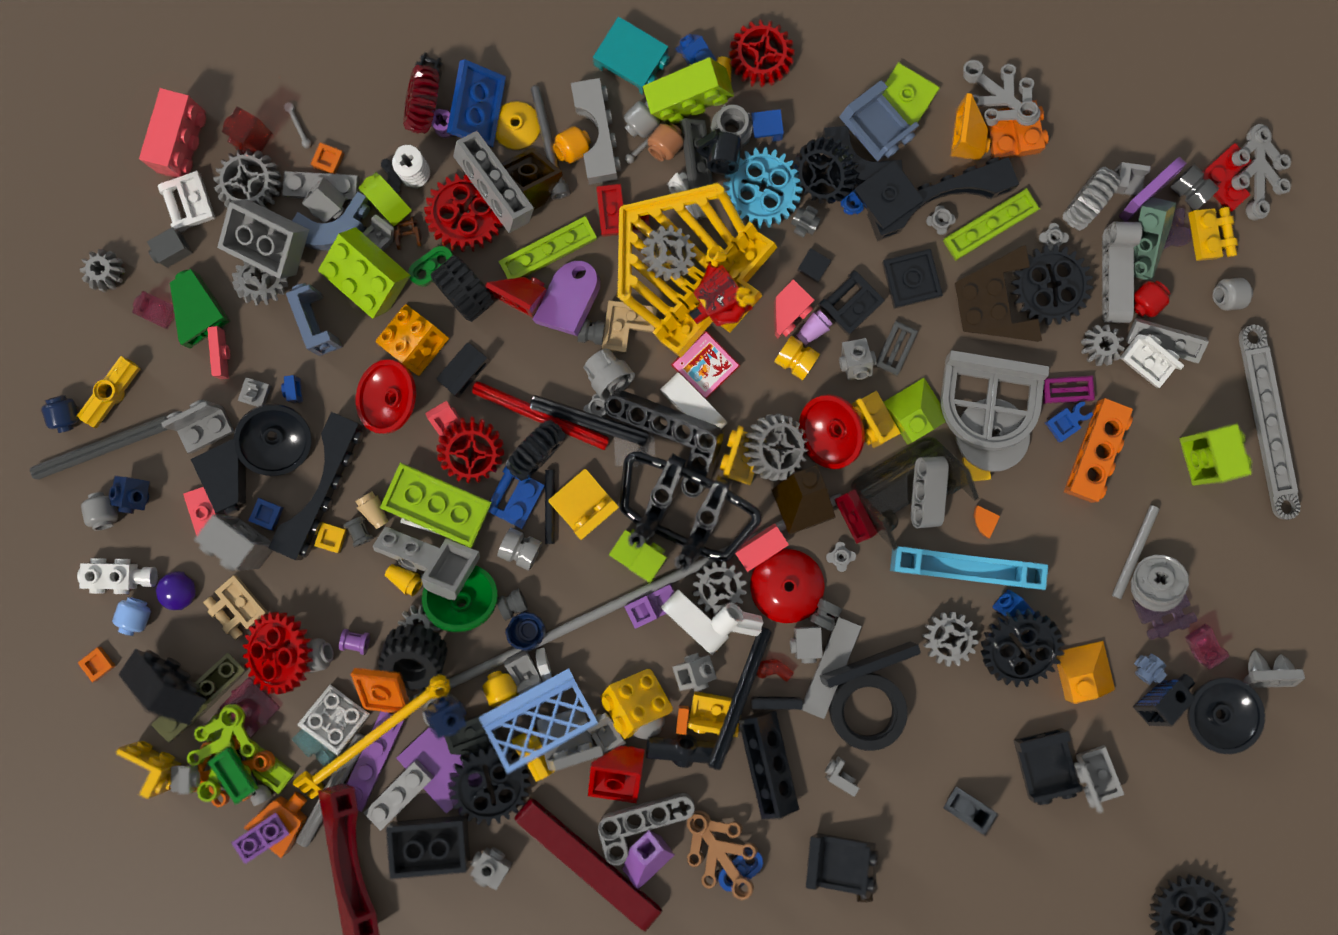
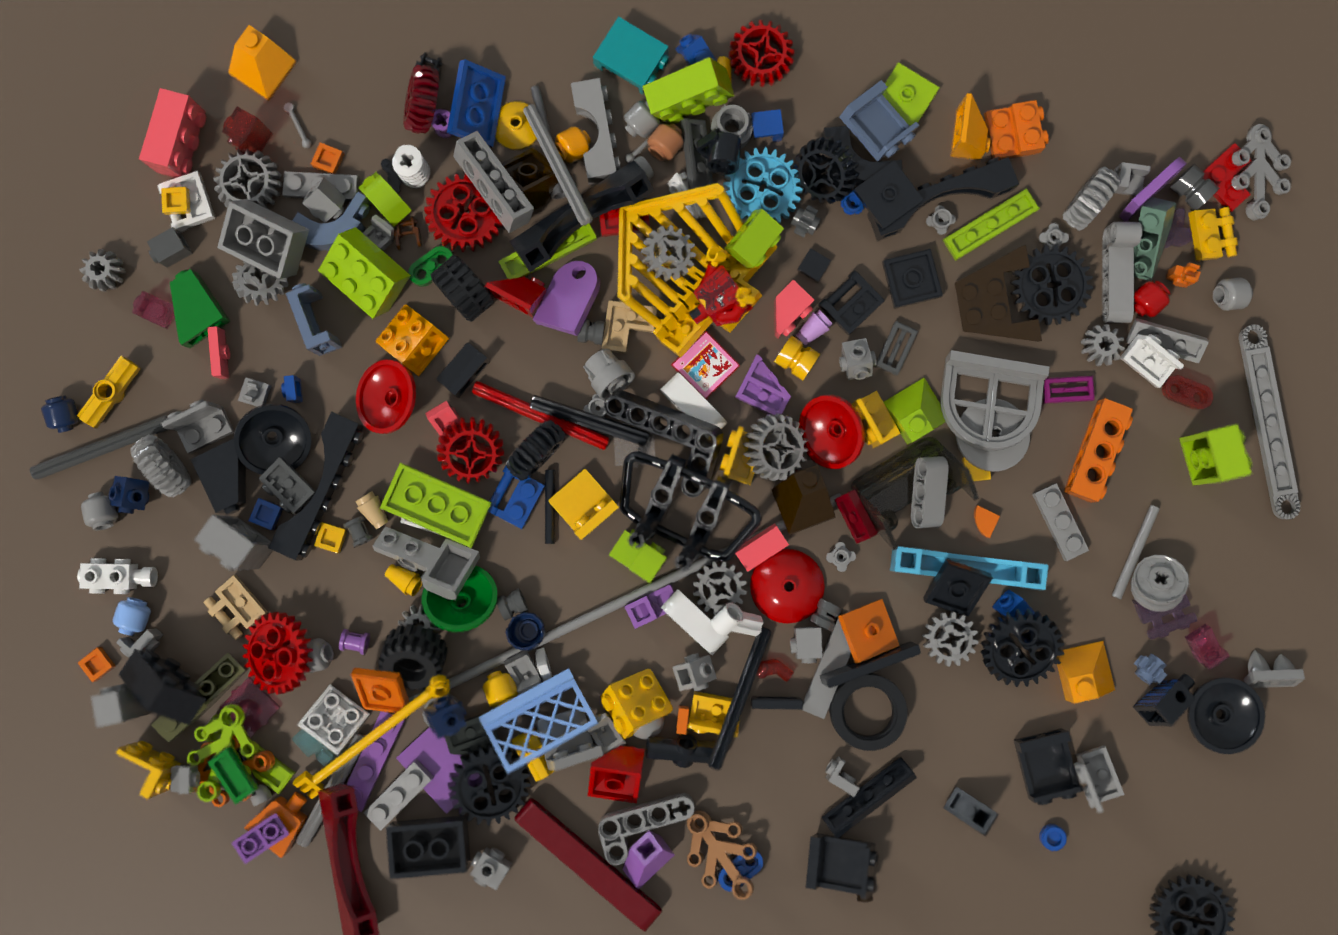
(116, 706): none -> light grey brick
(147, 641): none -> light grey bracket
(160, 465): none -> light grey gear
(175, 200): none -> yellow tile
(175, 591): dark purple hair -> none
(199, 508): coral plate -> none
(260, 63): none -> light orange slope
(287, 486): none -> dark grey bracket
(520, 549): light grey wheel -> none
(557, 165): none -> light grey axle
(618, 190): none -> black arch
(643, 163): none -> light grey tile
(754, 239): none -> lime brick
(762, 389): none -> medium lavender wing
(768, 765): black brick -> none
(868, 631): none -> orange plate
(869, 797): none -> black tile
(957, 587): none -> black plate
(1004, 96): light grey plant -> none
(1053, 837): none -> blue tile
(1060, 522): none -> light grey plate
(1066, 422): blue plate -> none
(1185, 275): none -> orange plate
(1185, 392): none -> clear red plate

